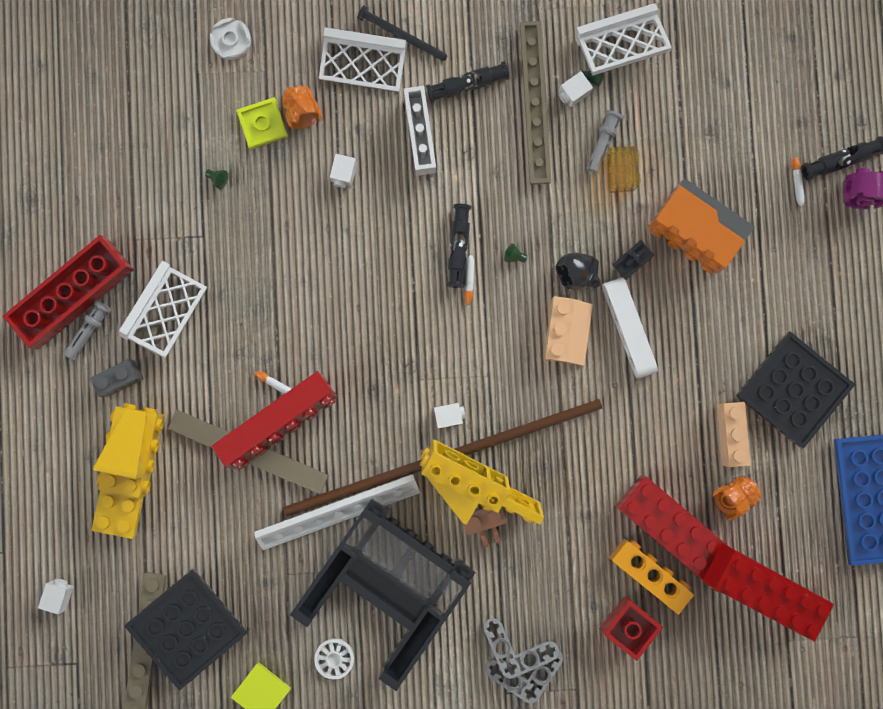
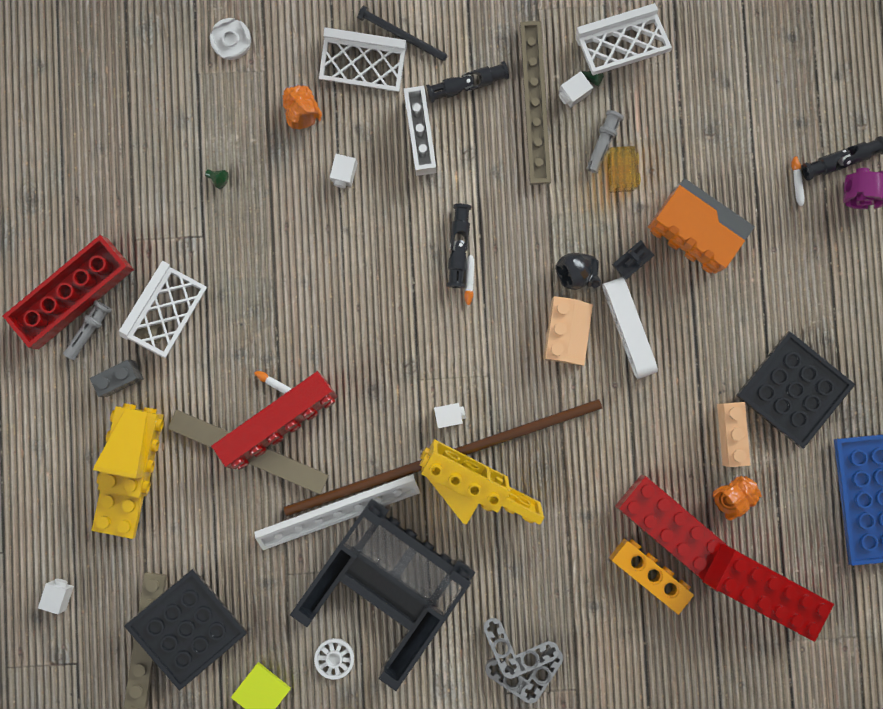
(262, 123): neon yellow tile -> none
(484, 520): nougat hinge -> none
(513, 254): dark green rock -> none
(631, 628): red brick -> none

